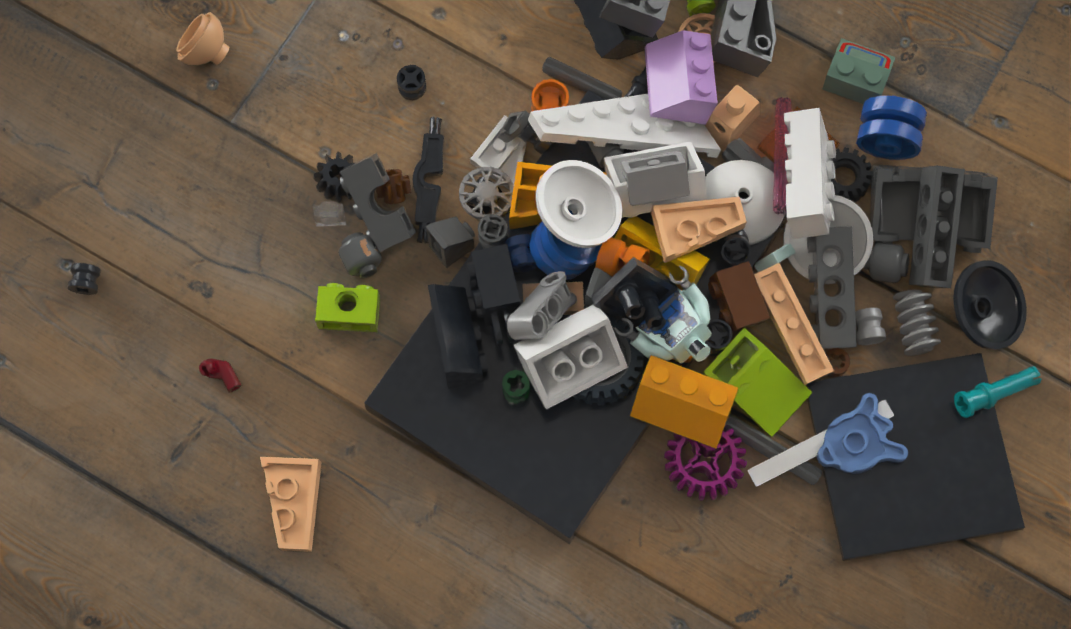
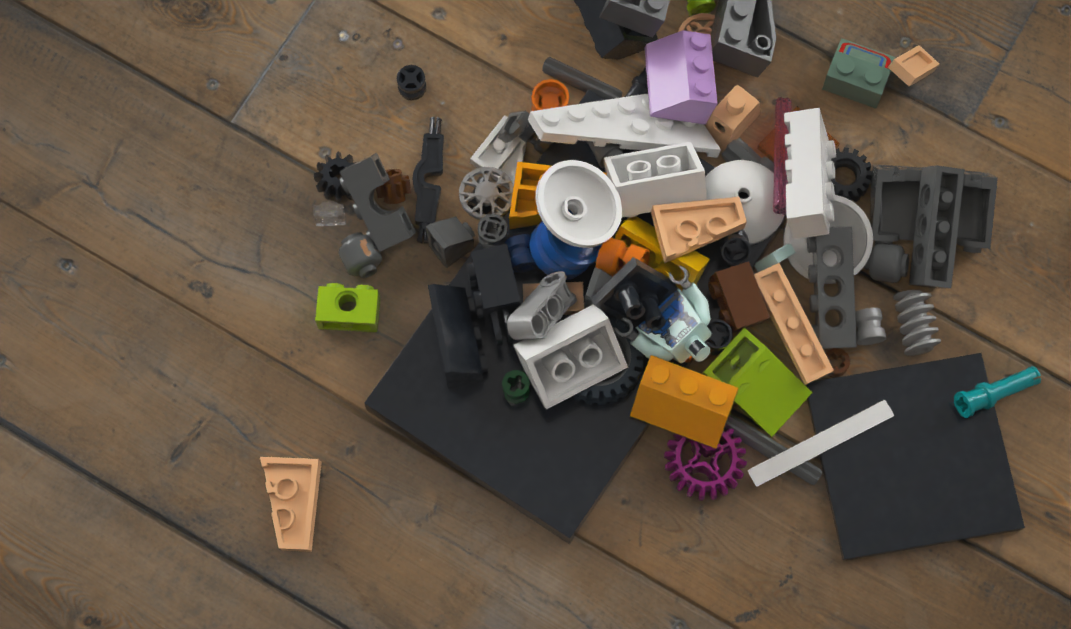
(84, 278): black wheel -> none
(203, 41): light nougat piece -> none
(220, 370): dark red arm -> none
(656, 178): light grey panel -> none
(859, 440): medium blue tile -> none
(891, 127): blue wheel -> none
(913, 65): none -> light nougat tile
(989, 305): black dish -> none

